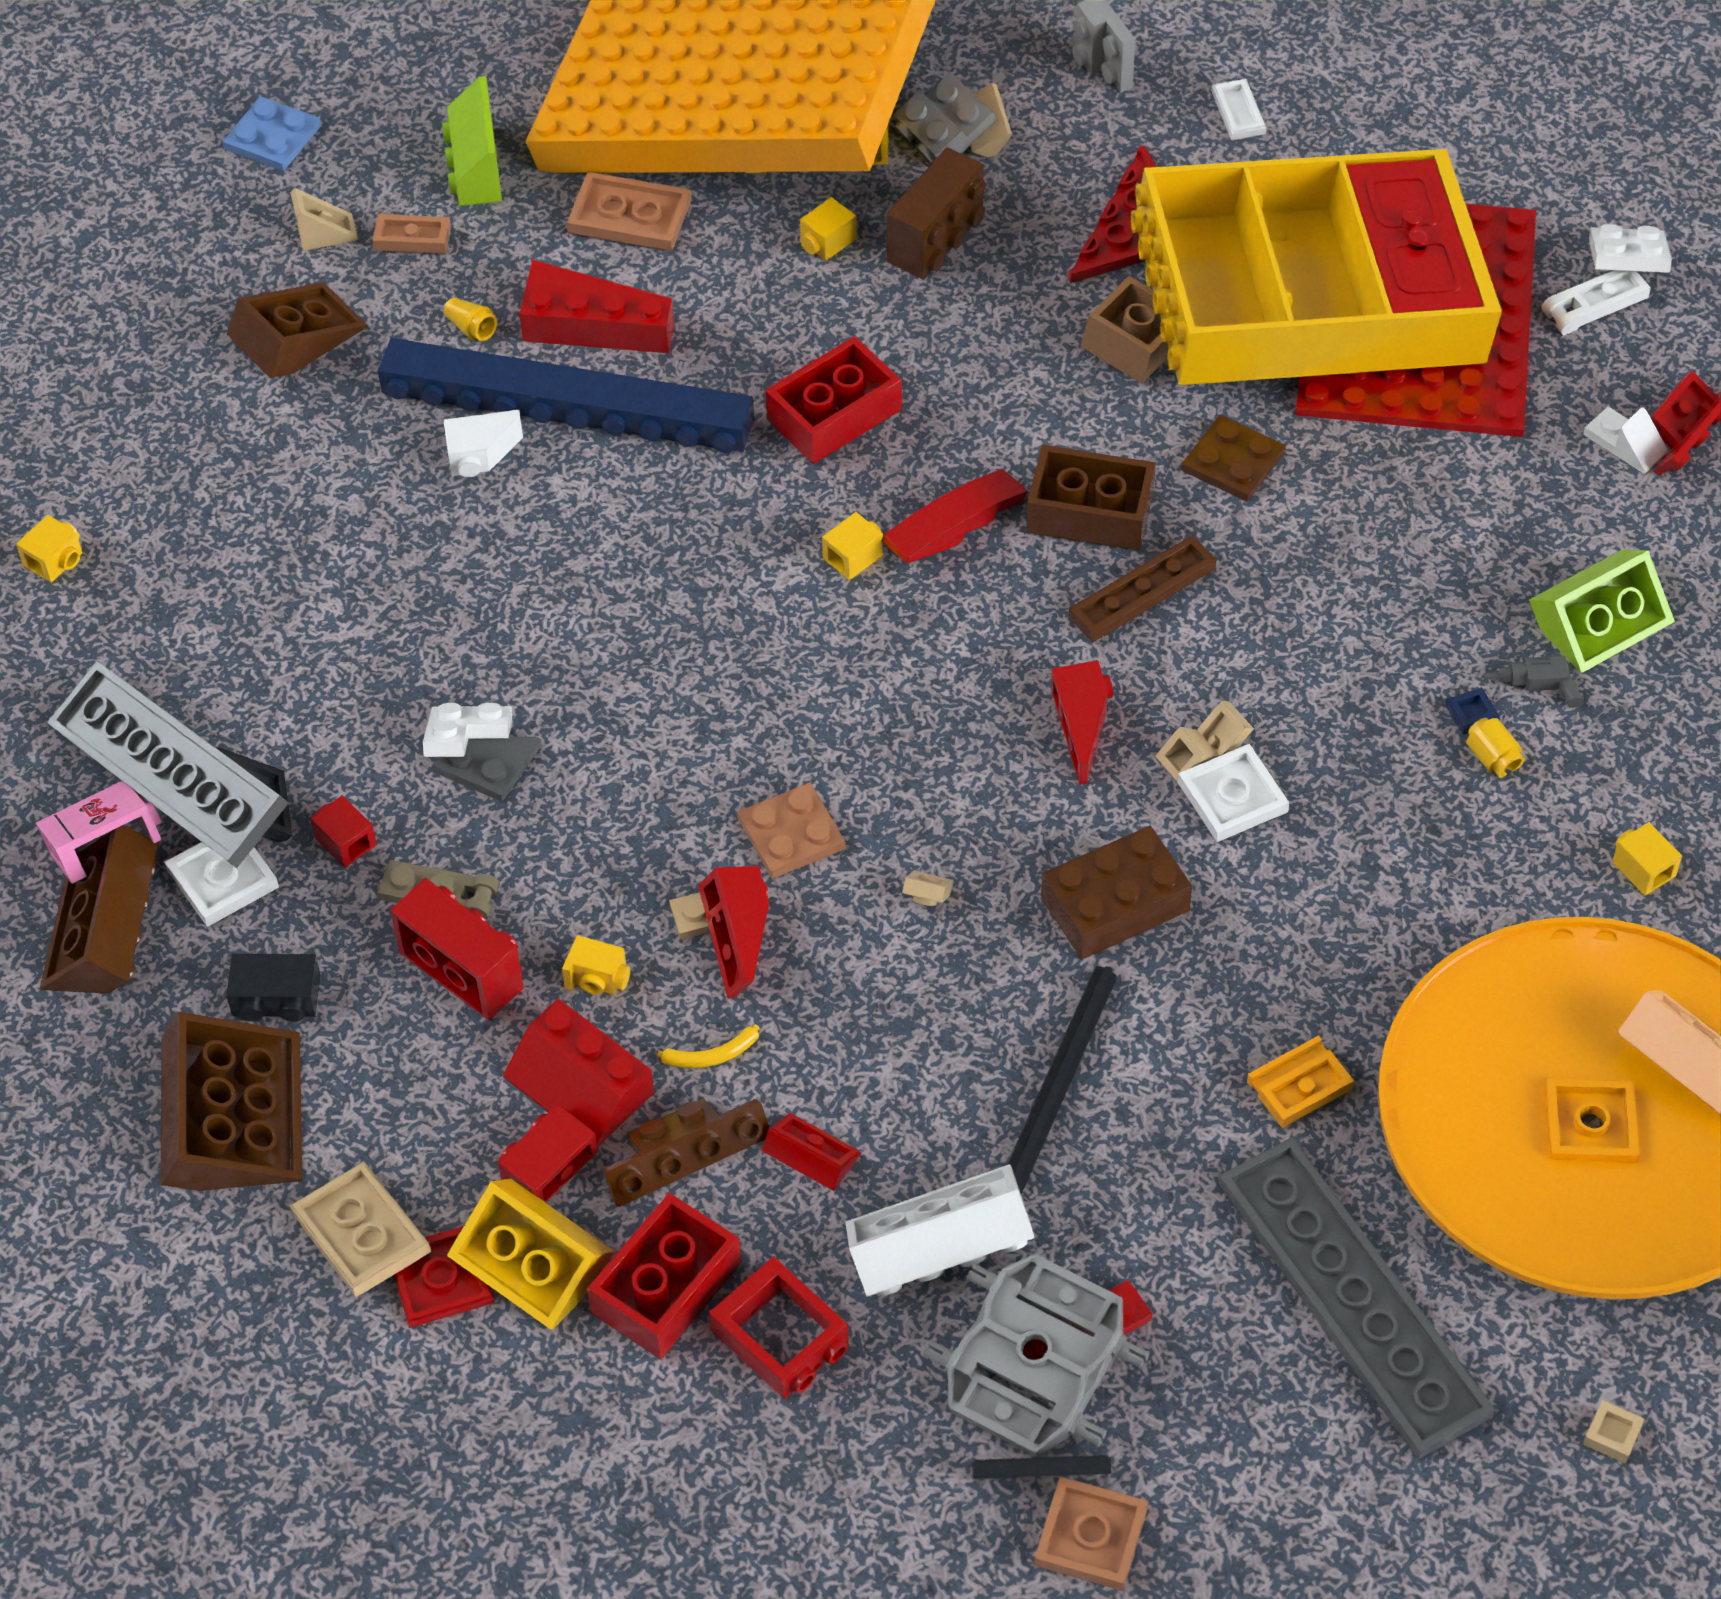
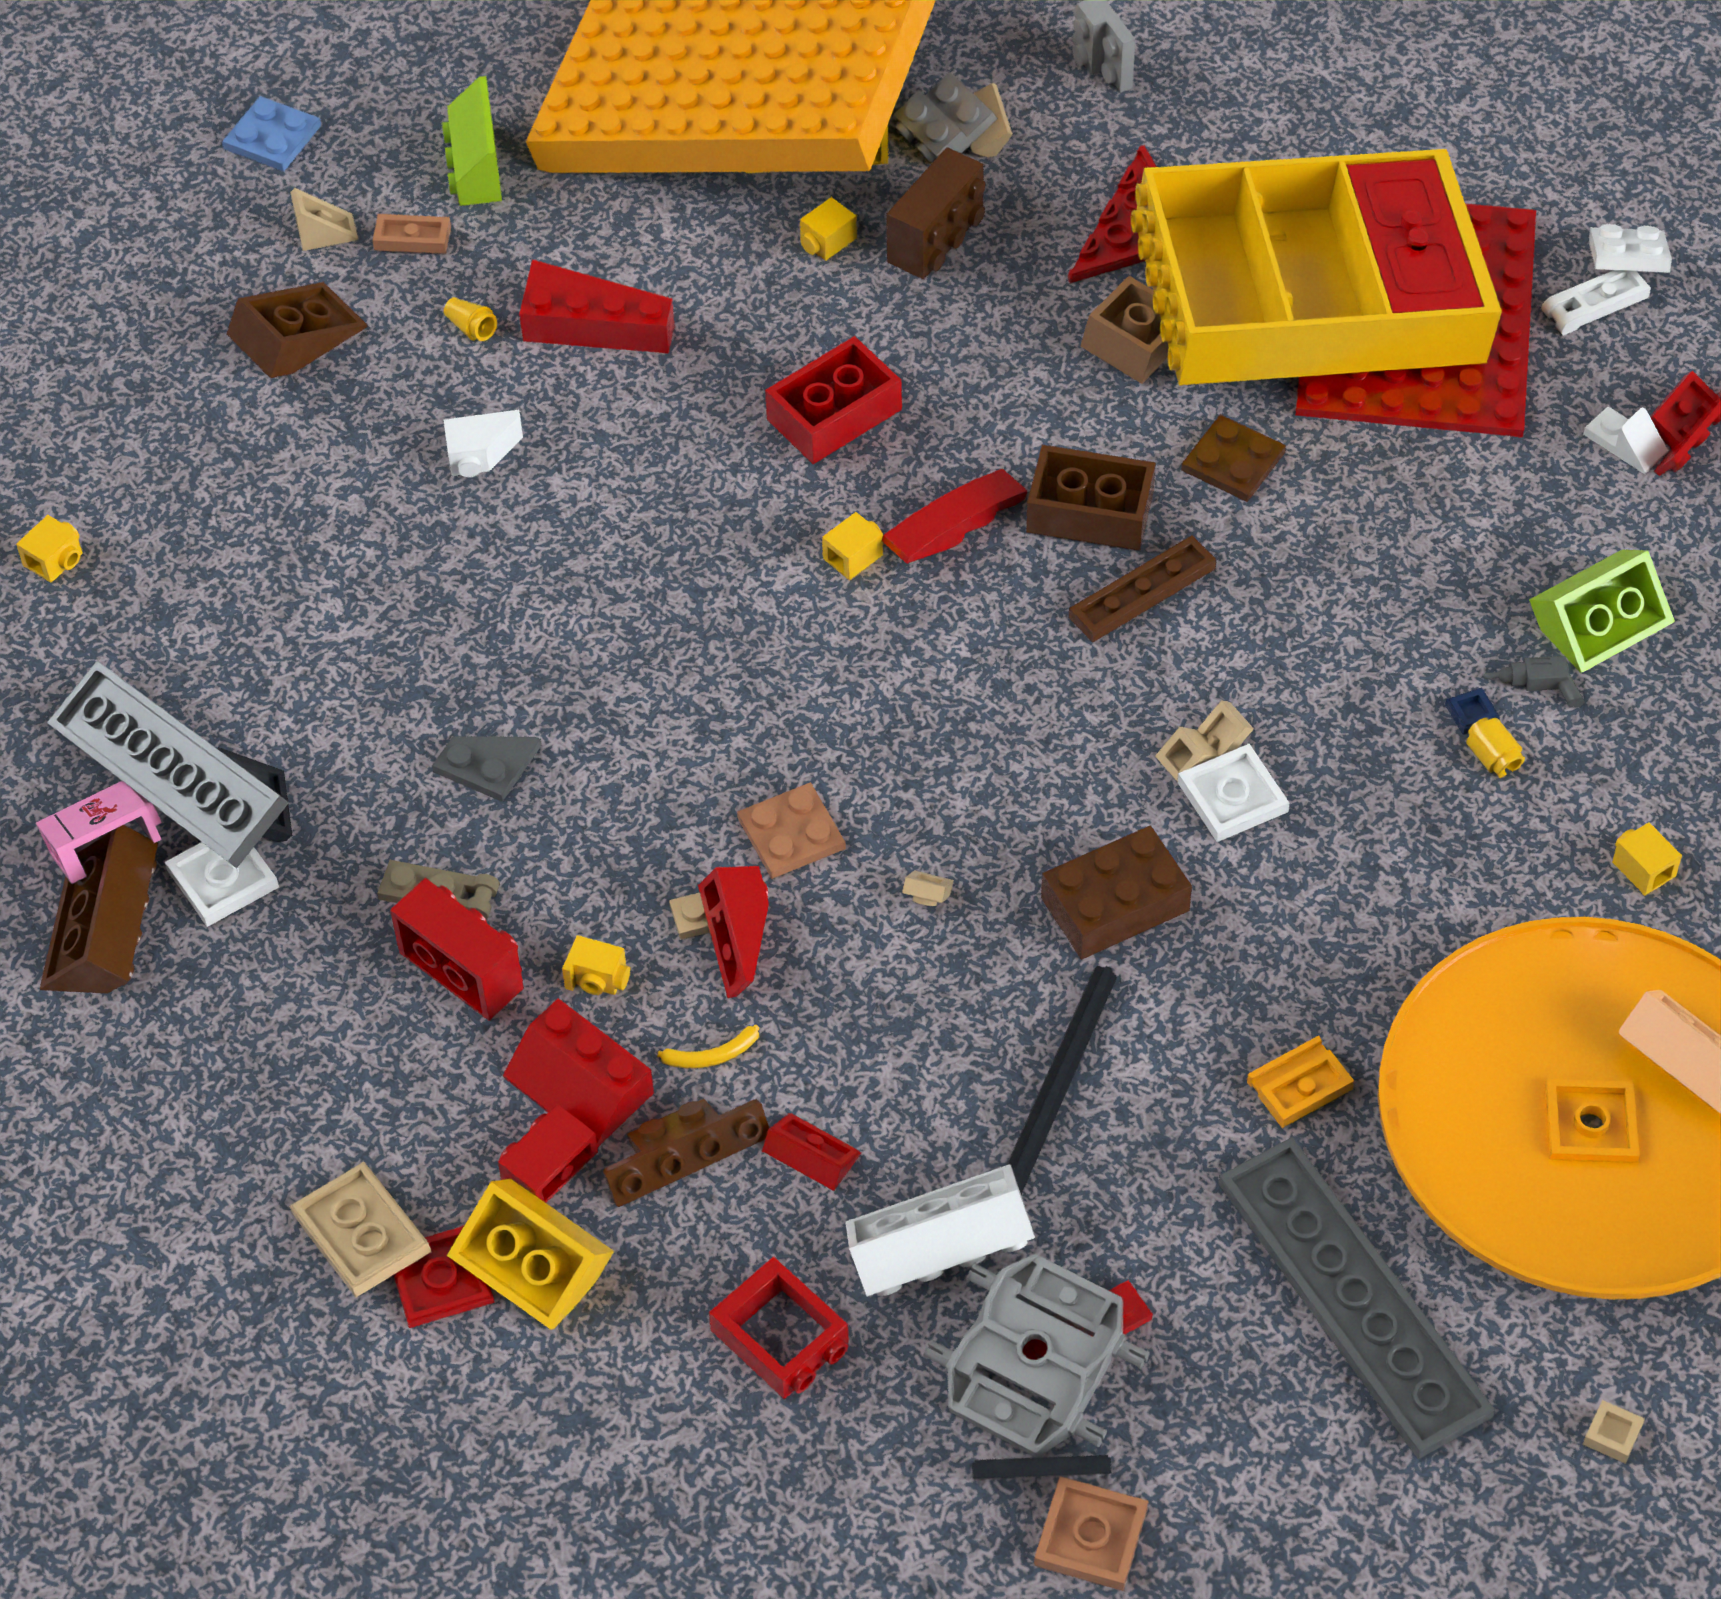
(229, 1104): reddish brown slope -> none
(273, 986): black brick -> none
(343, 831): red brick -> none
(453, 724): white plate -> none
(567, 395): dark blue brick -> none
(629, 211): nougat plate -> none
(664, 1275): red brick -> none
(1081, 704): red slope -> none
(1238, 109): white tile -> none

